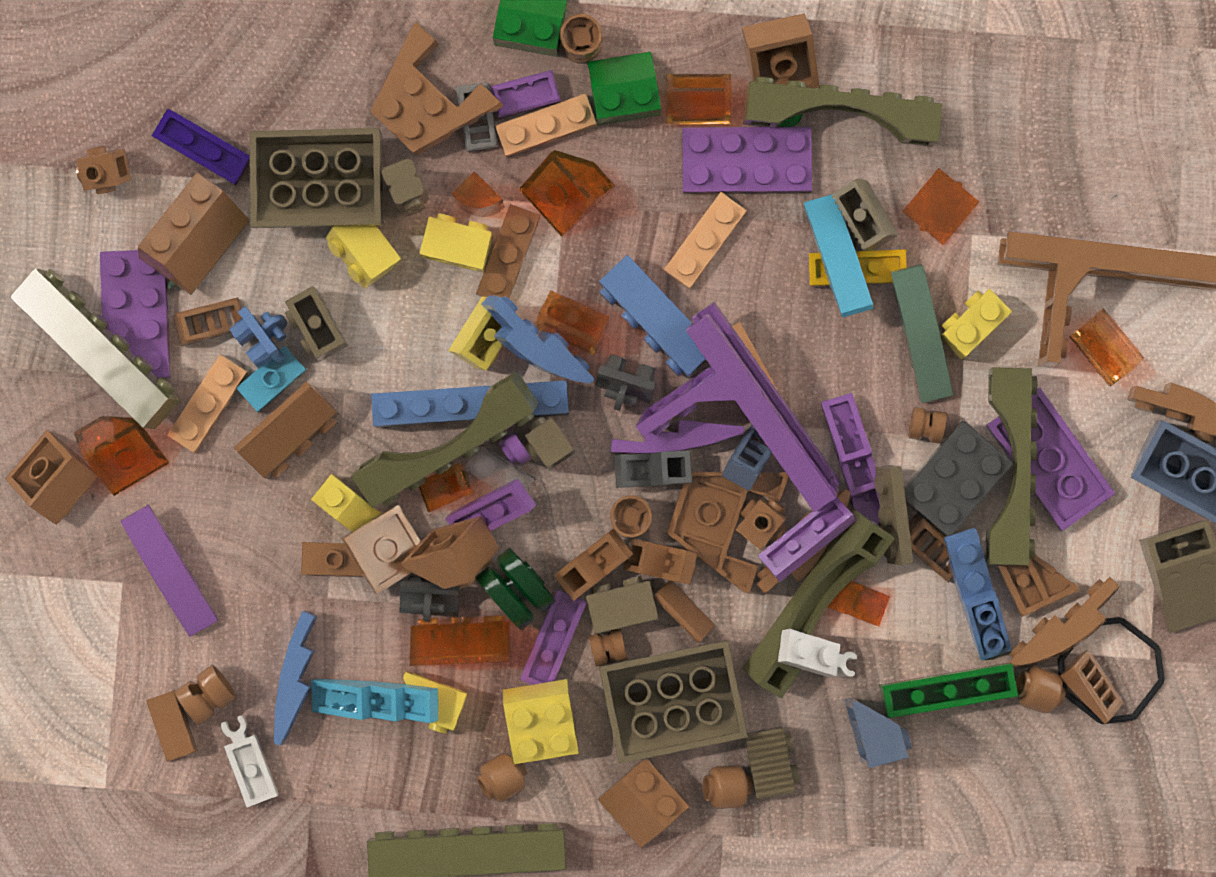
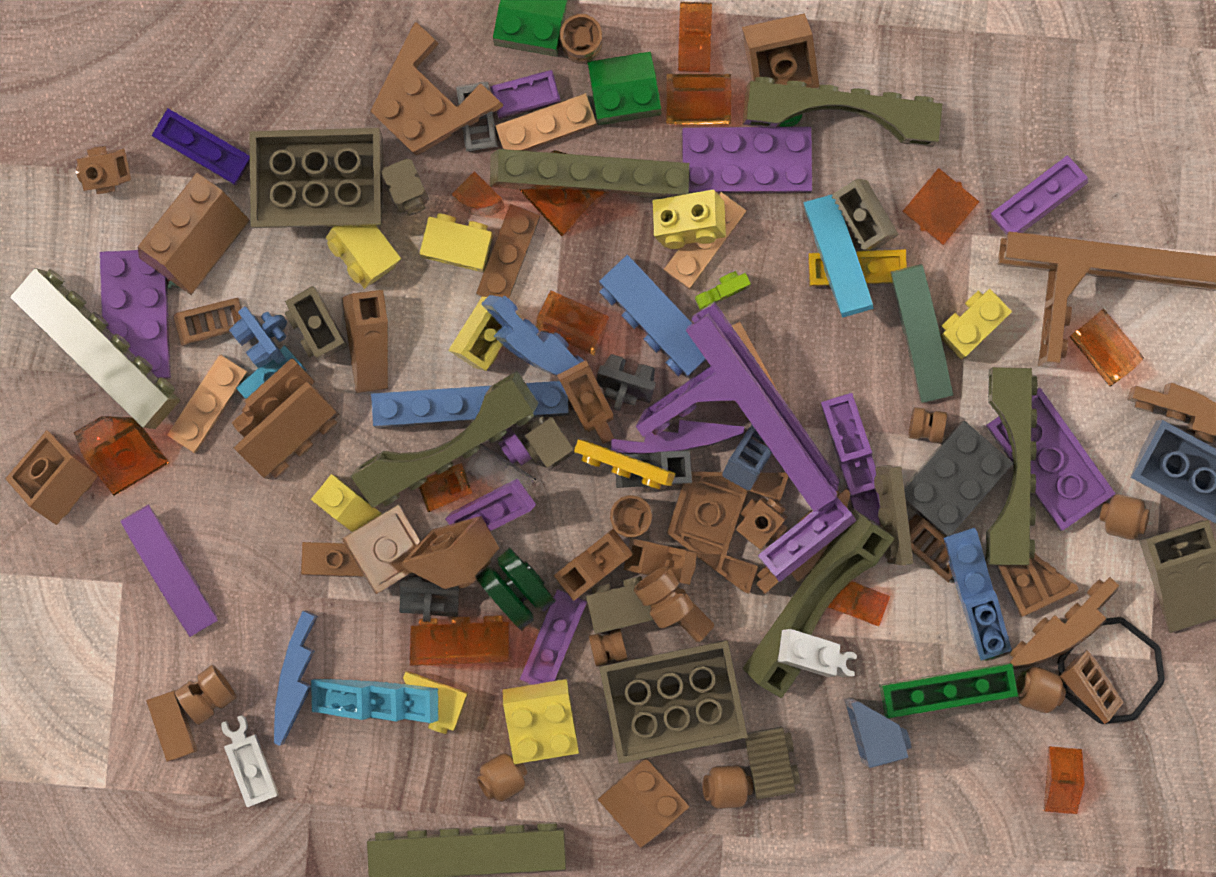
(271, 396): none -> medium nougat hinge
(367, 339): none -> medium nougat slope
(582, 172): none -> olive arch
(587, 400): none -> medium nougat hinge
(623, 464): none -> yellow plate
(666, 601): none -> medium nougat wheel
(689, 219): none -> light yellow brick
(694, 37): none -> clear orange slope
(730, 285): none -> lime plate
(1040, 197): none -> medium lavender plate
(1064, 780): none -> clear orange slope
(1125, 516): none -> medium nougat head

